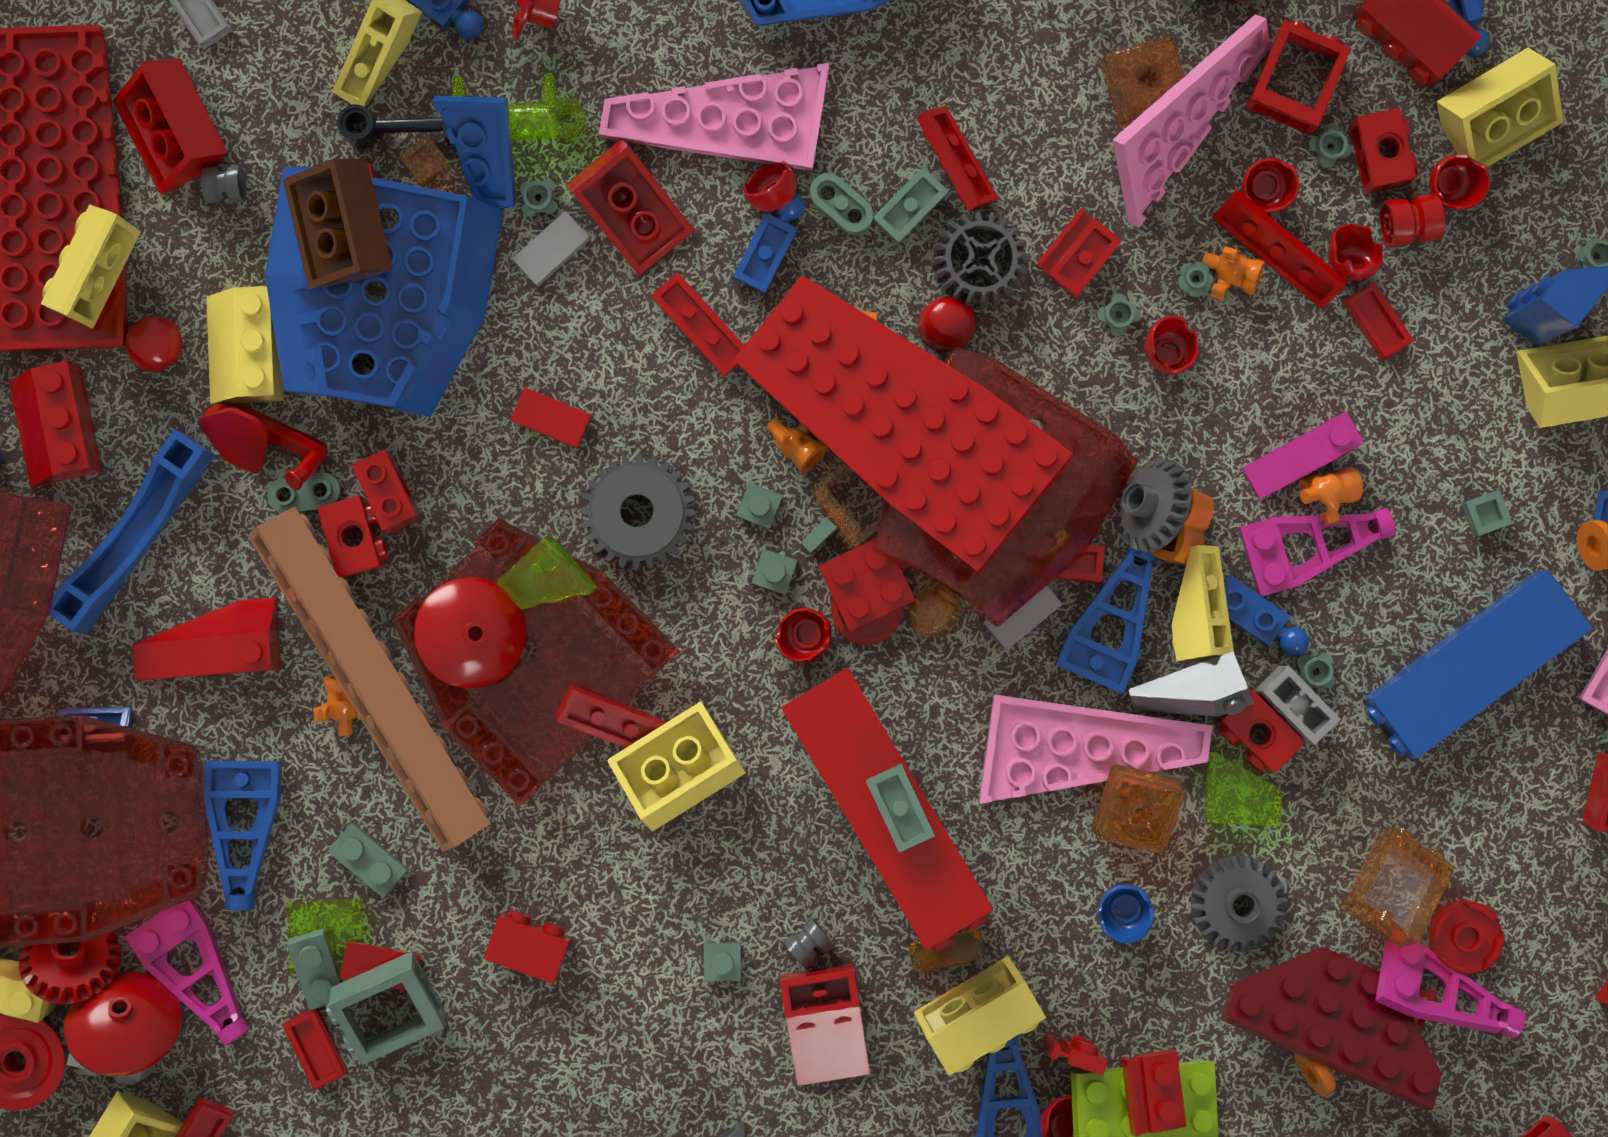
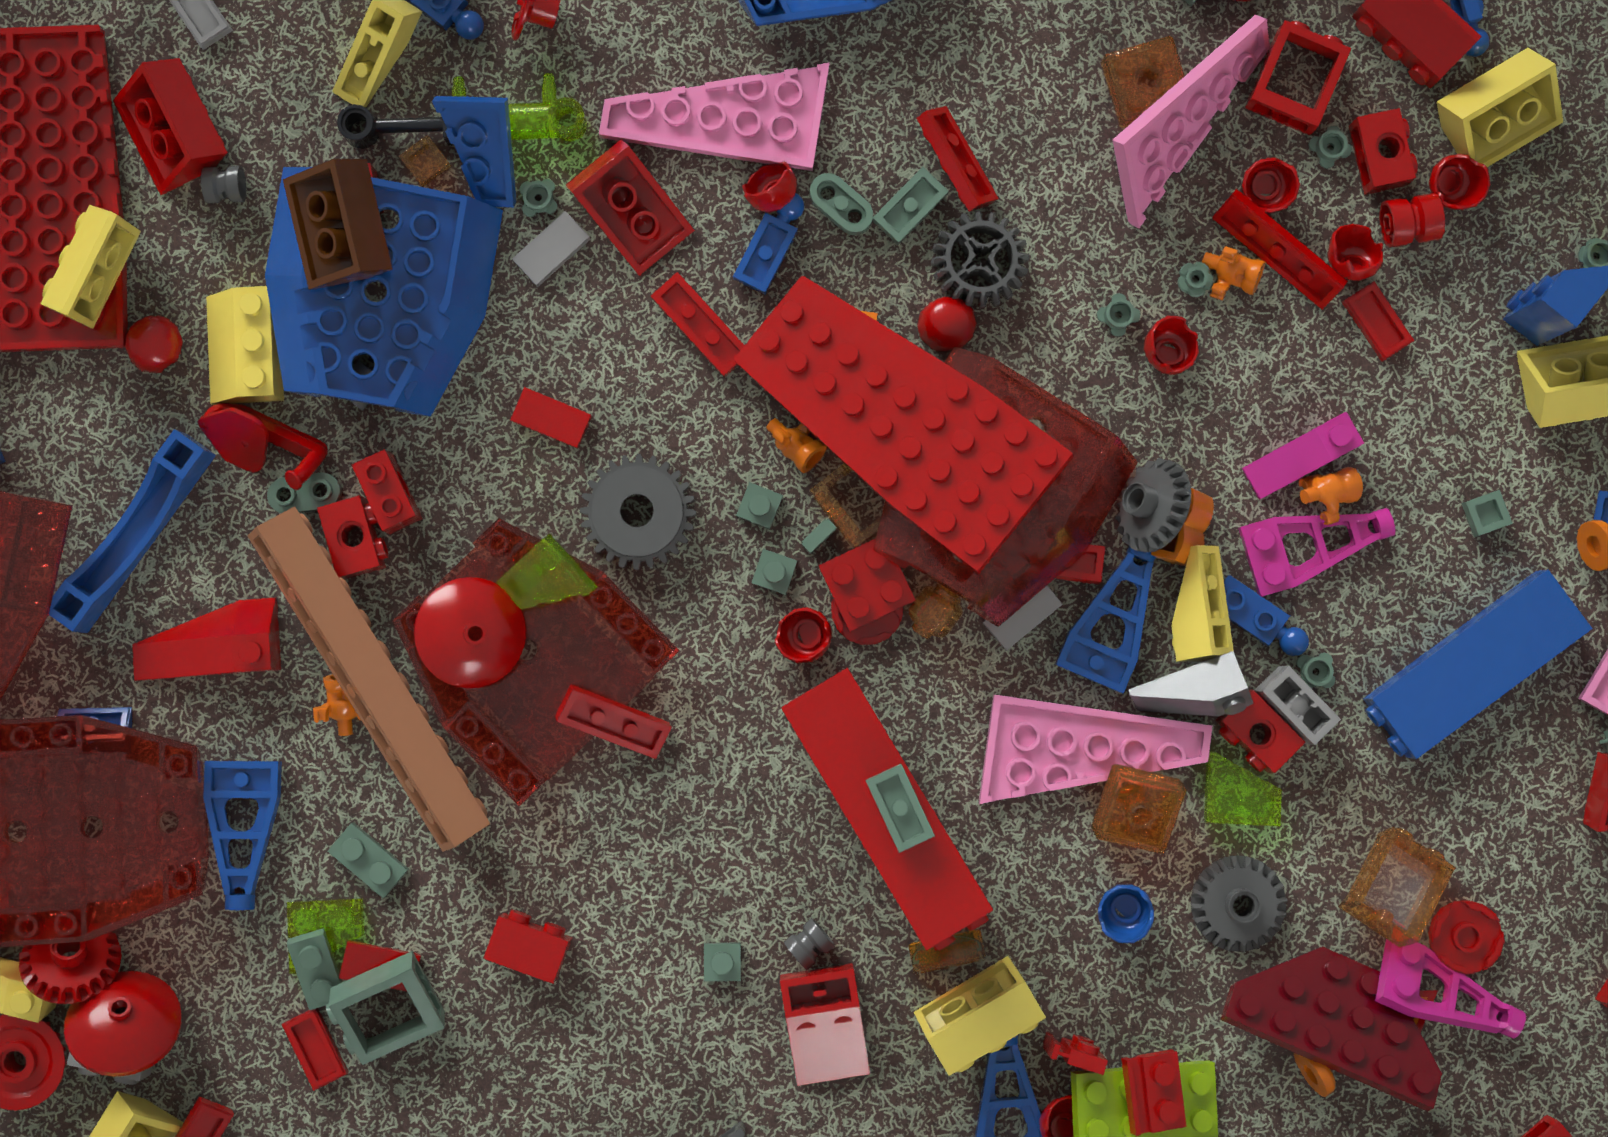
(55, 423): red slope -> none
(168, 930): dark pink plate -> none
(676, 766): light yellow slope -> none
(1078, 253): red plate -> none

